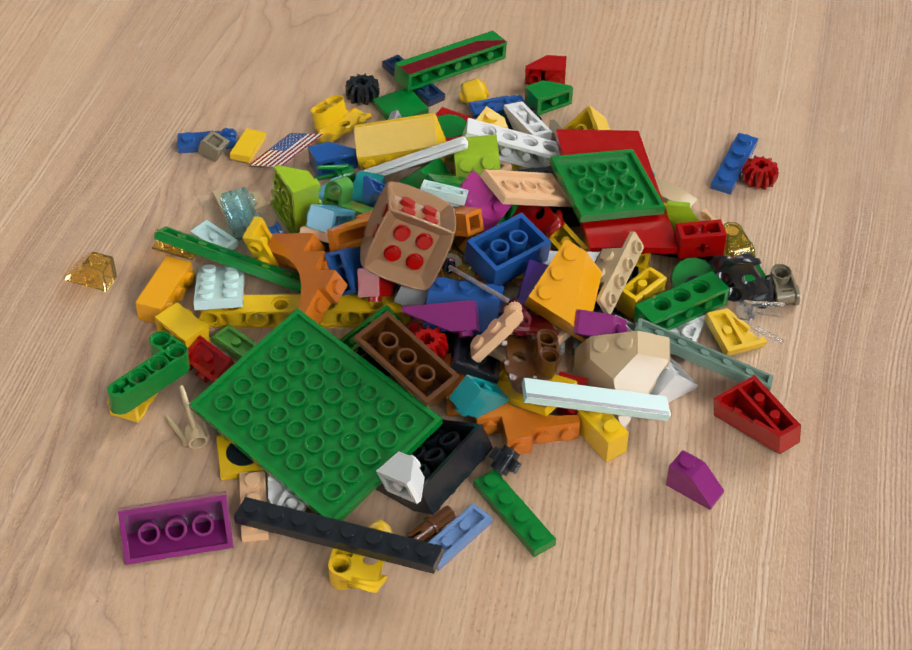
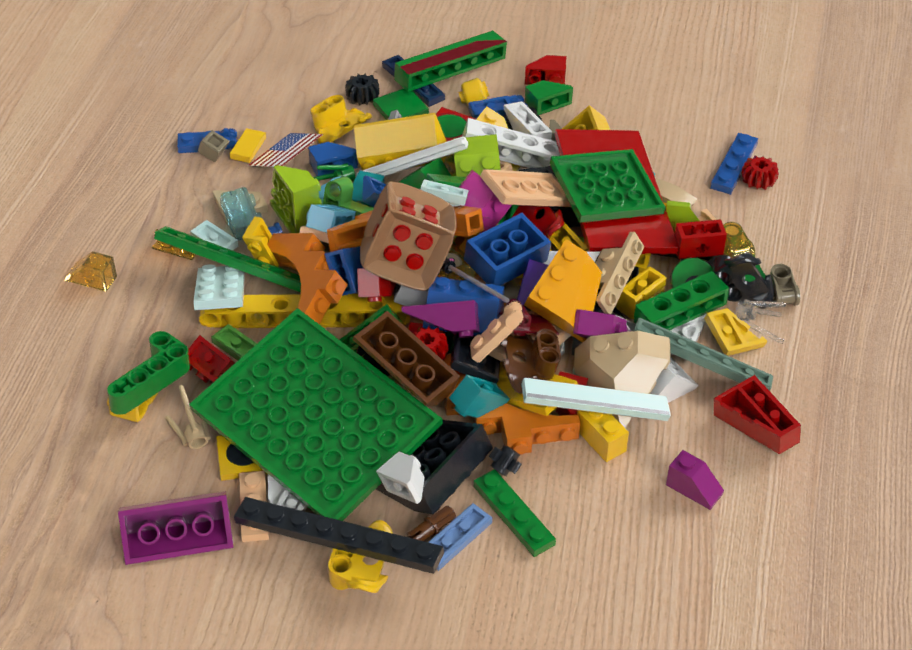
(165, 288): light orange brick -> none
(182, 324): yellow brick -> none

